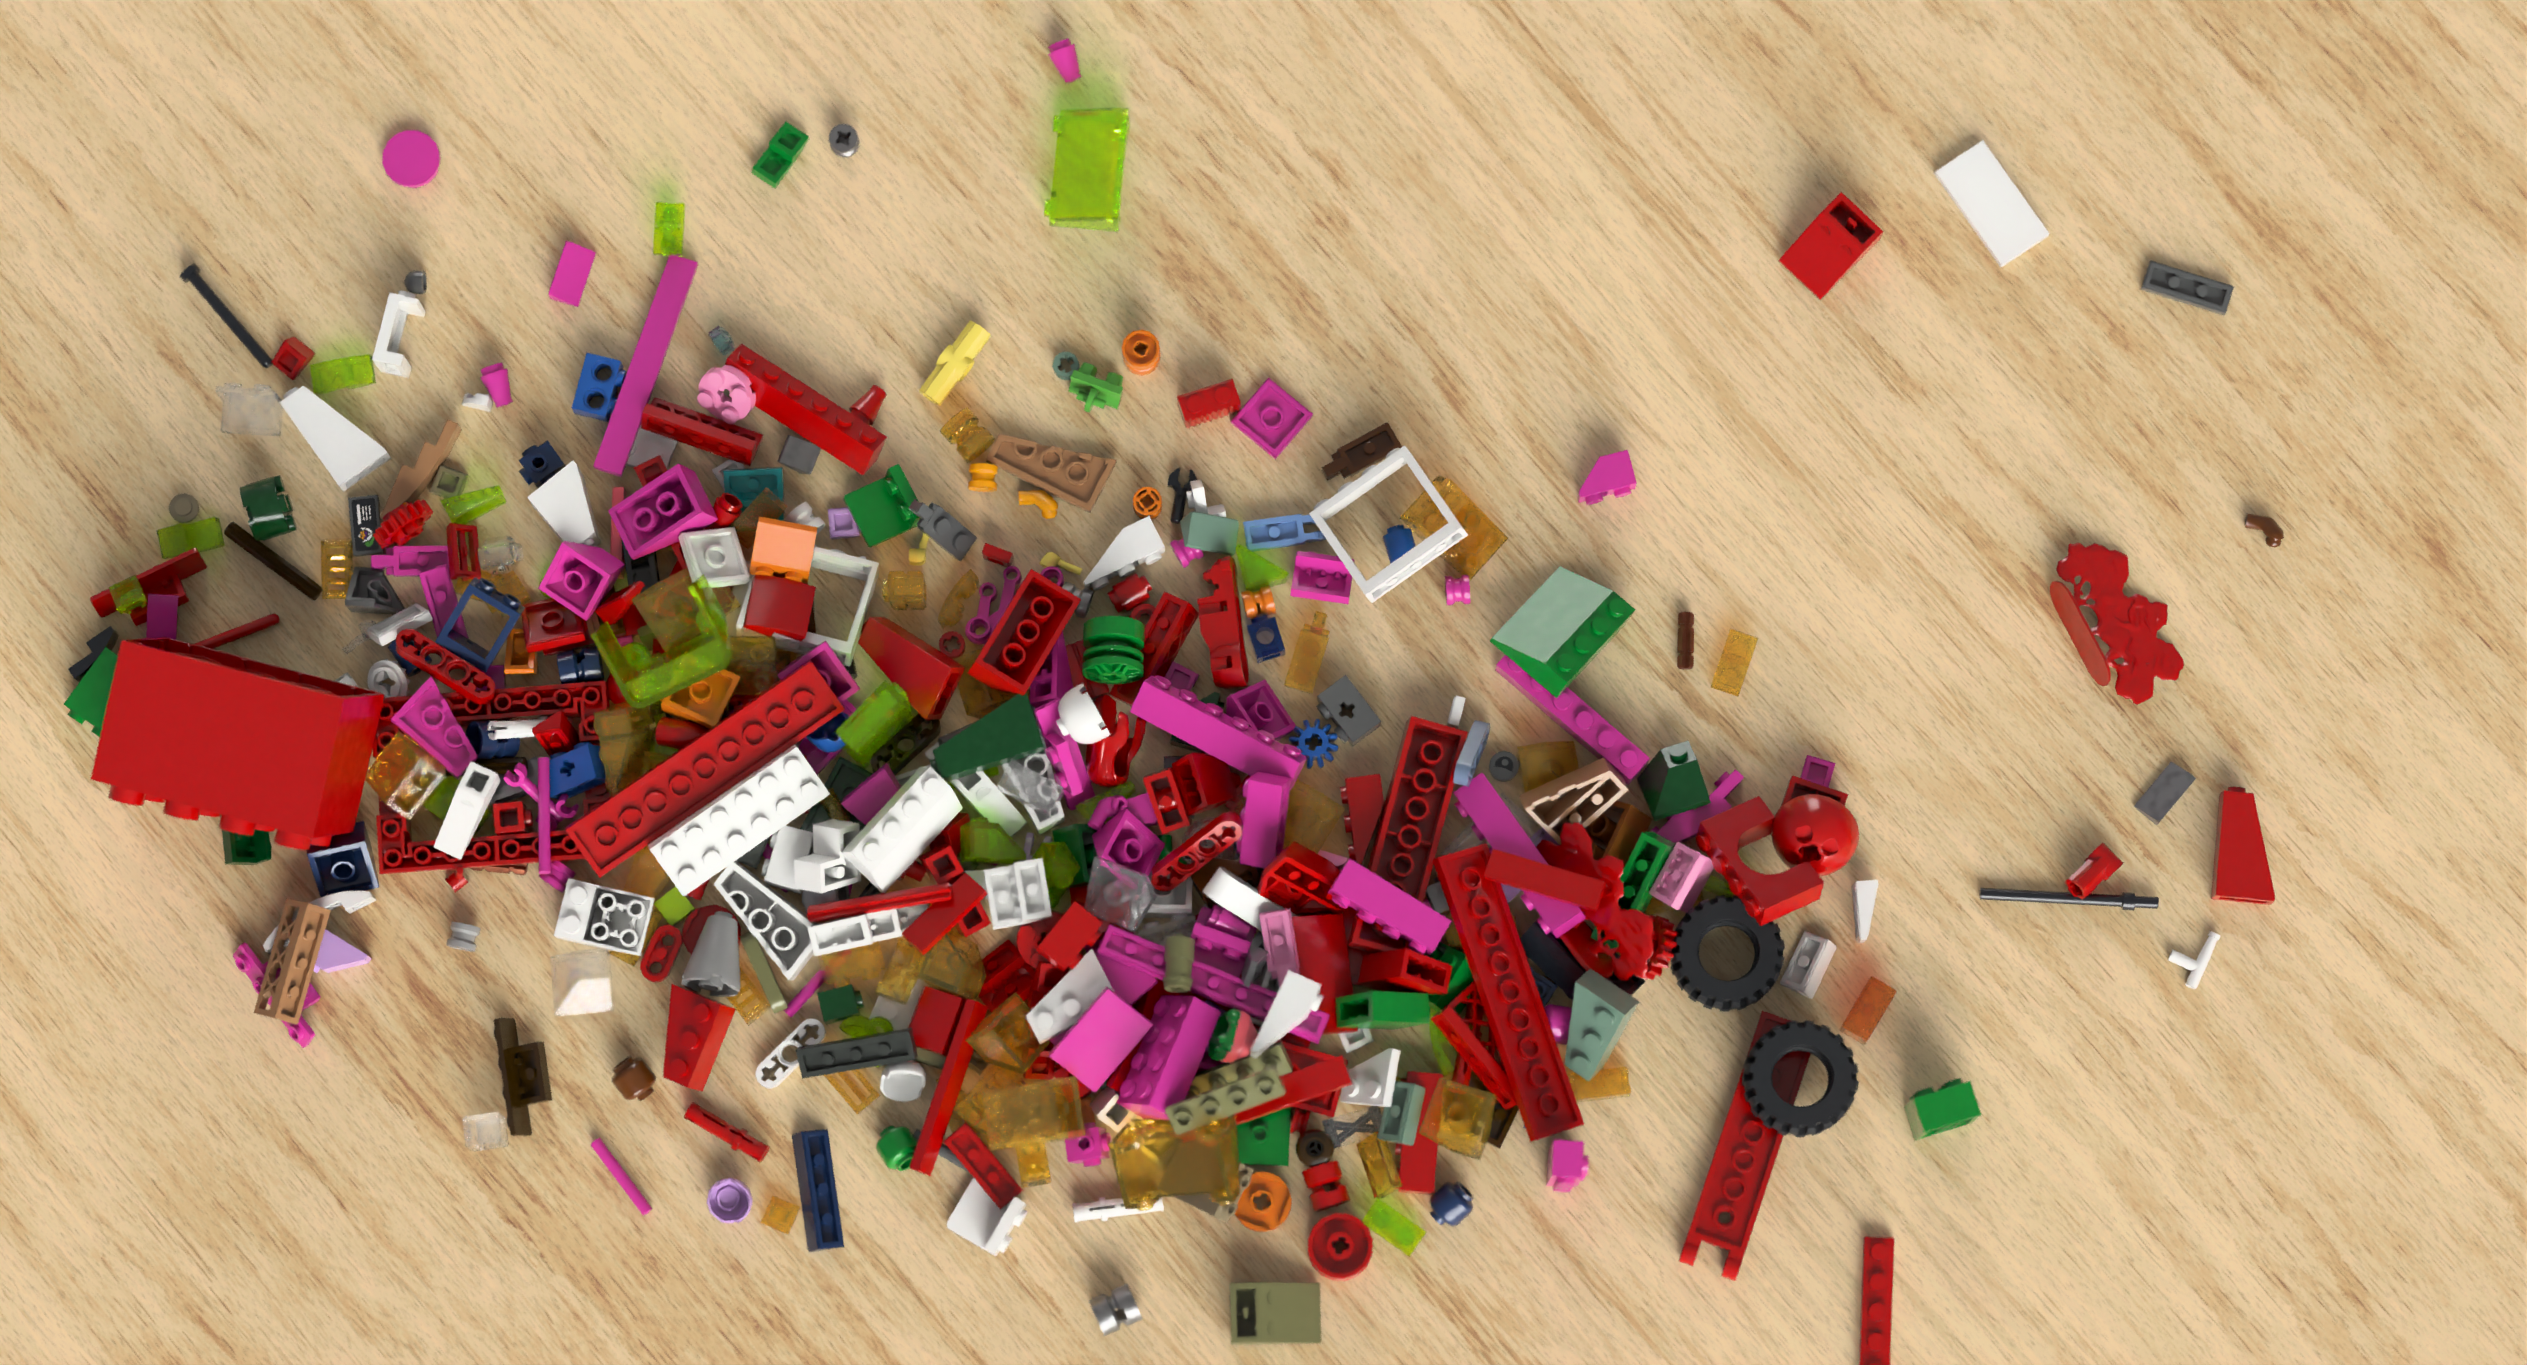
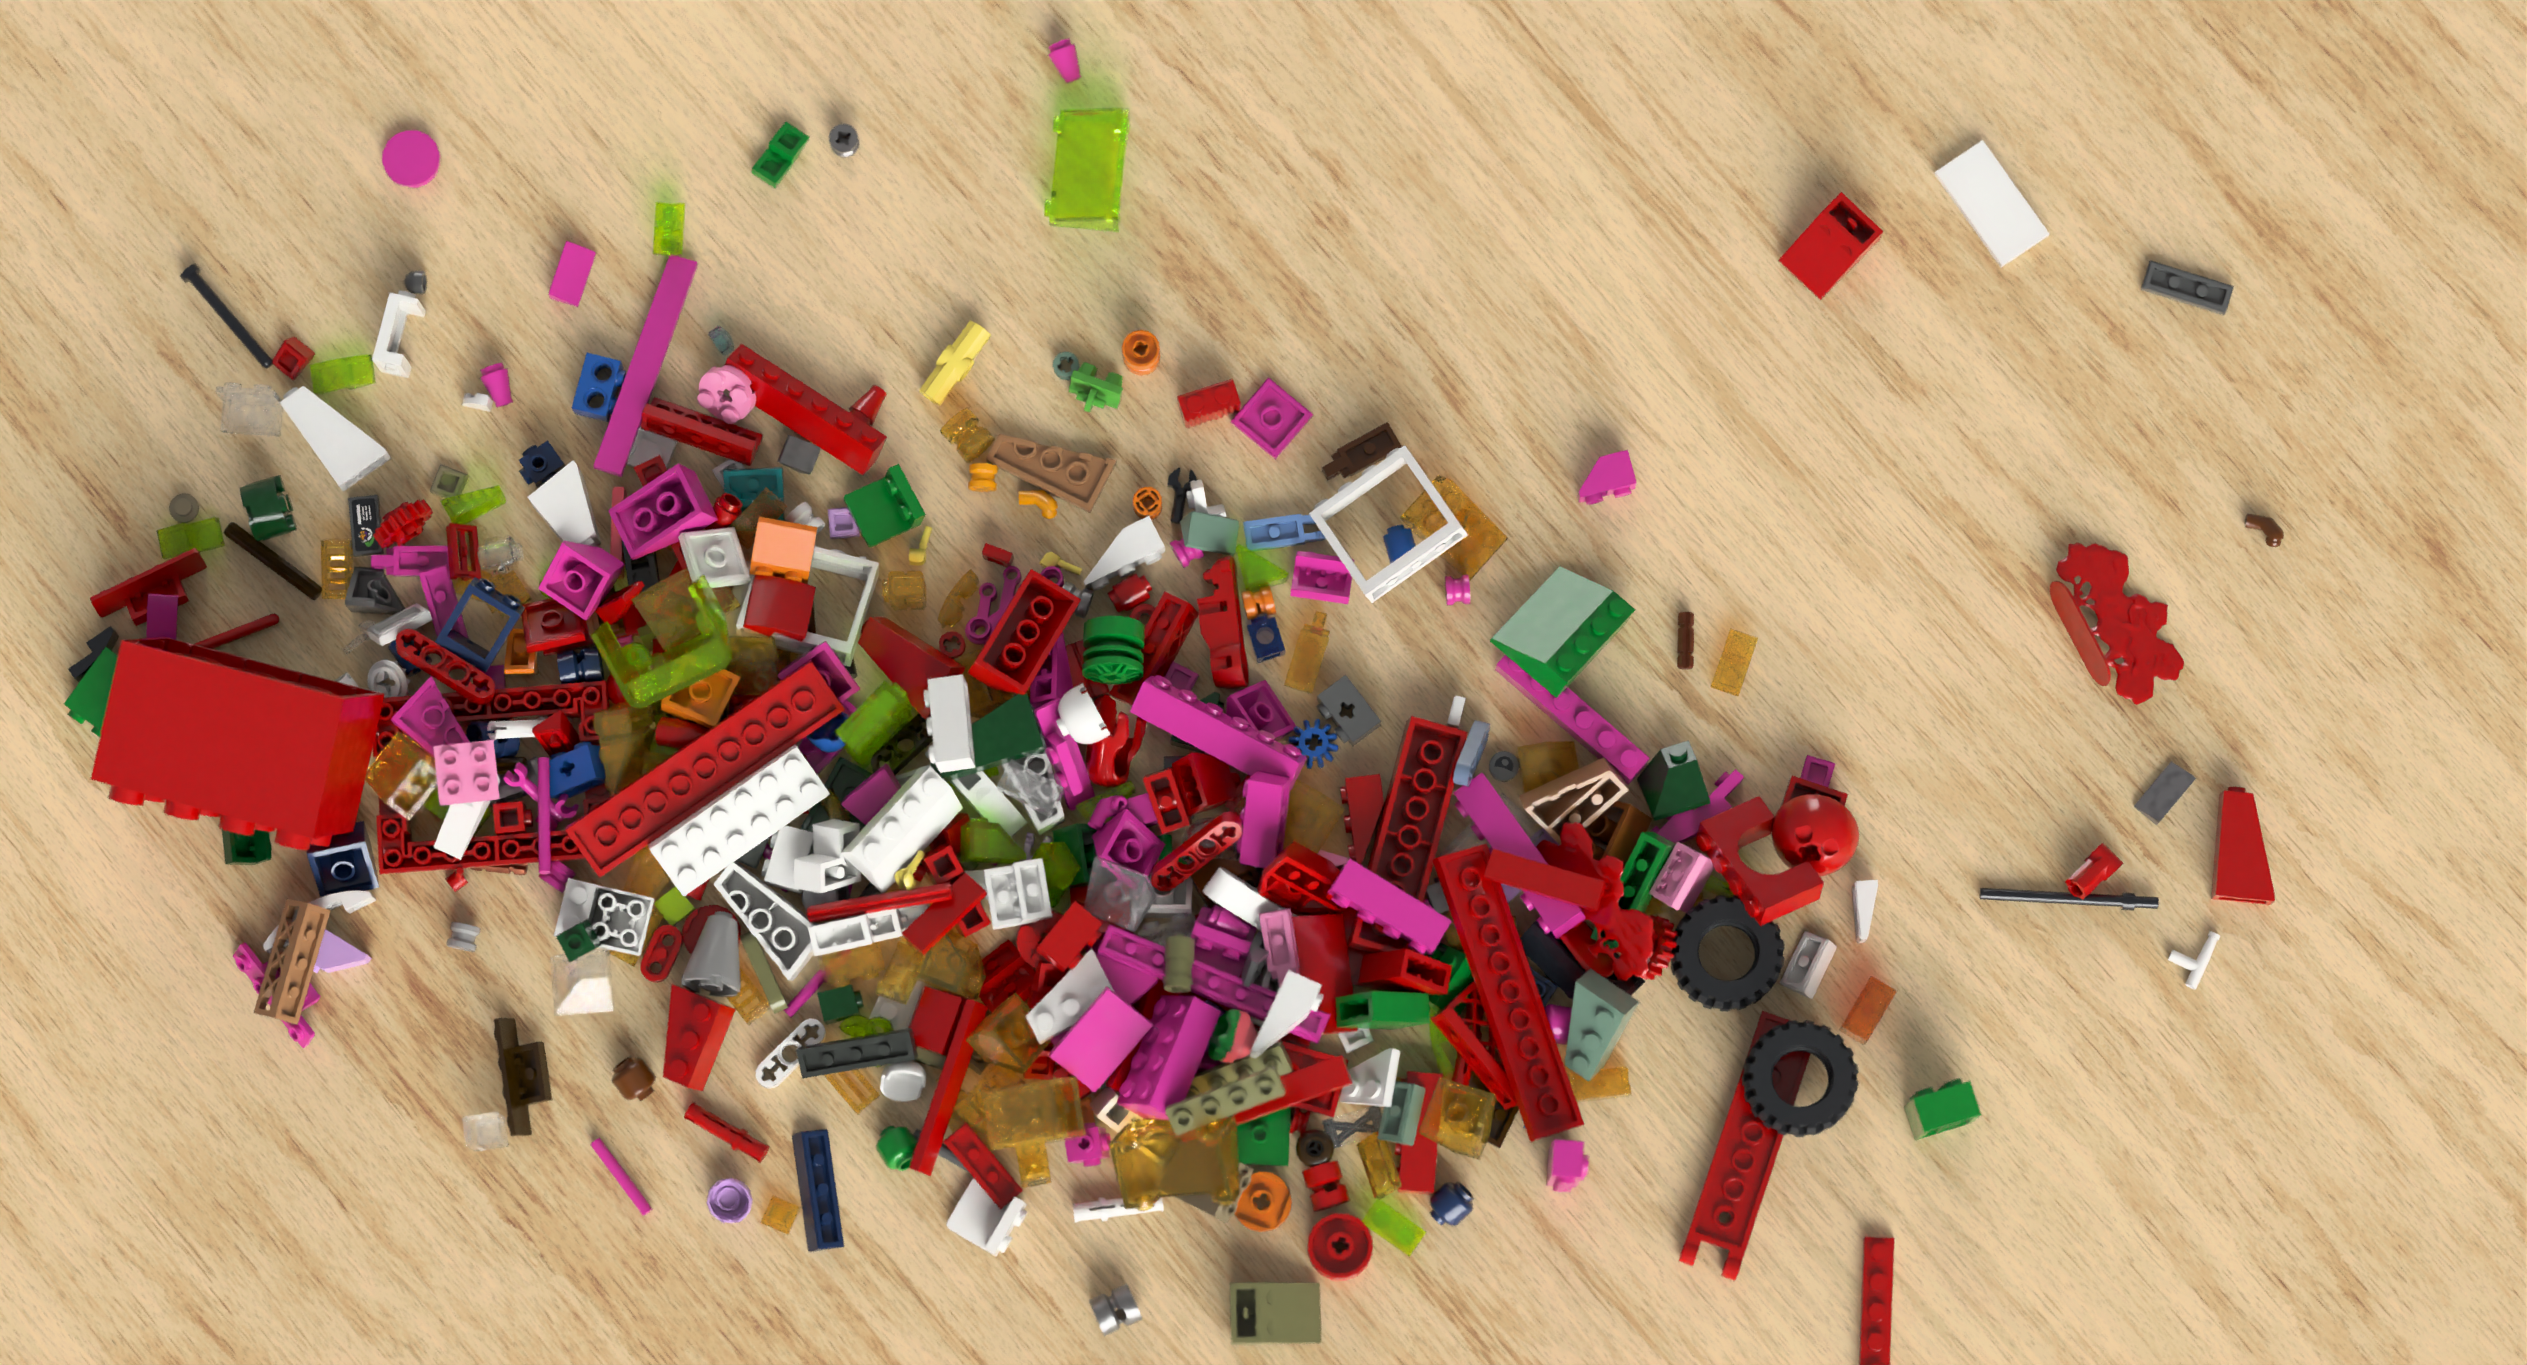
(128, 595): clear neon green tile -> none
(414, 481): medium nougat slope -> none
(466, 772): none -> bright pink bracket
(578, 940): none -> dark green brick
(905, 875): none -> light yellow hand
(943, 529): dark grey hinge -> none
(950, 723): none -> white brick

